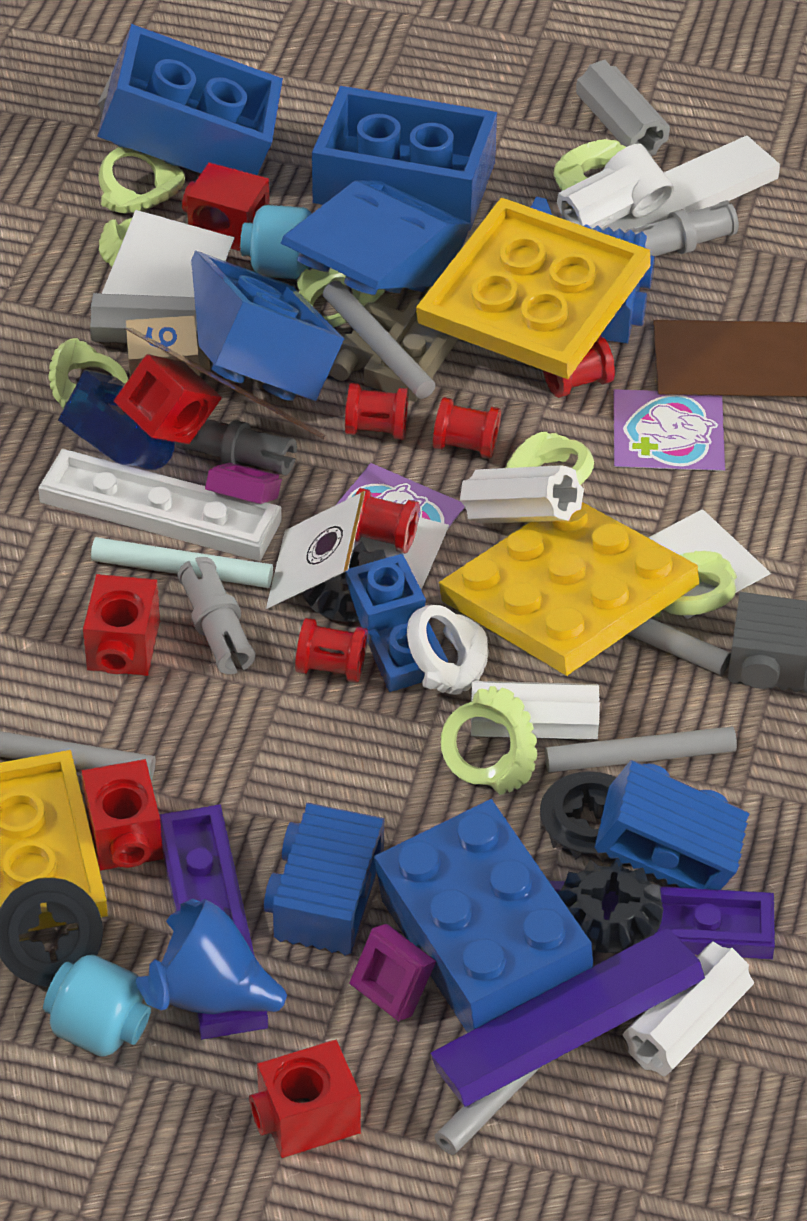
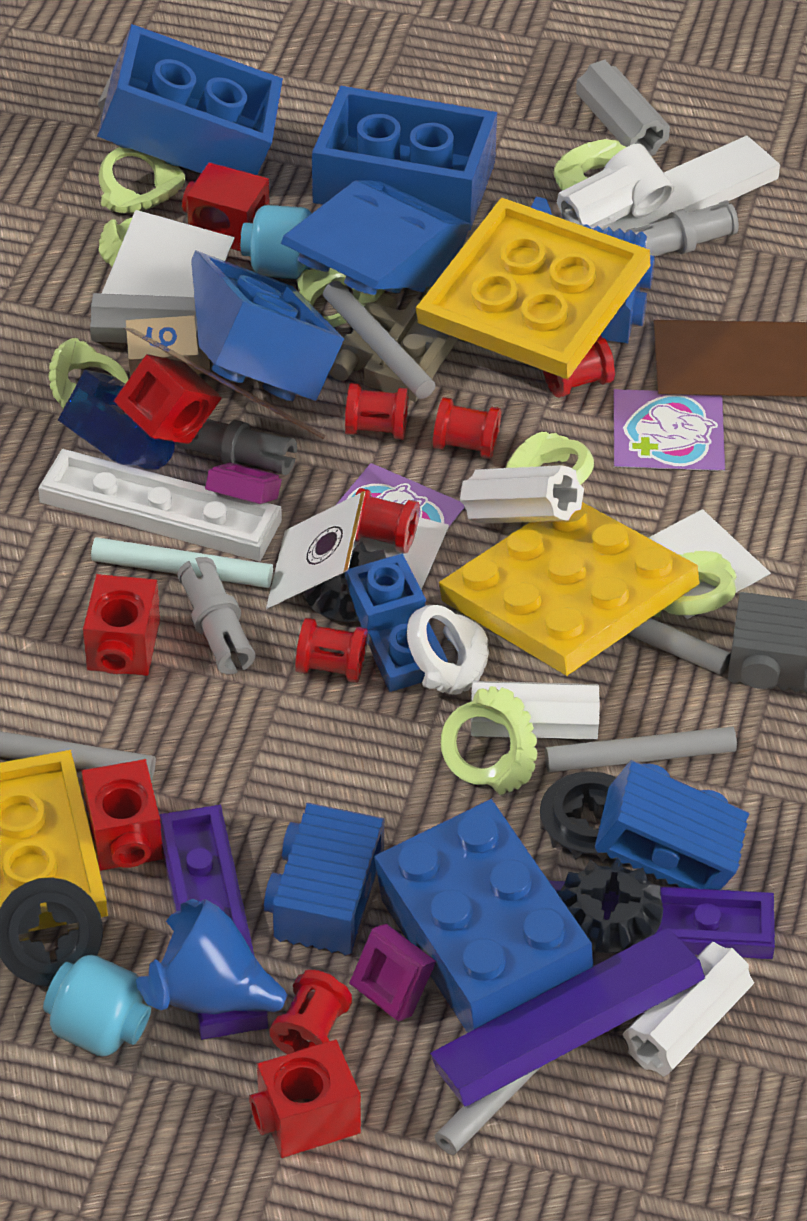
(310, 1012): none -> red bush

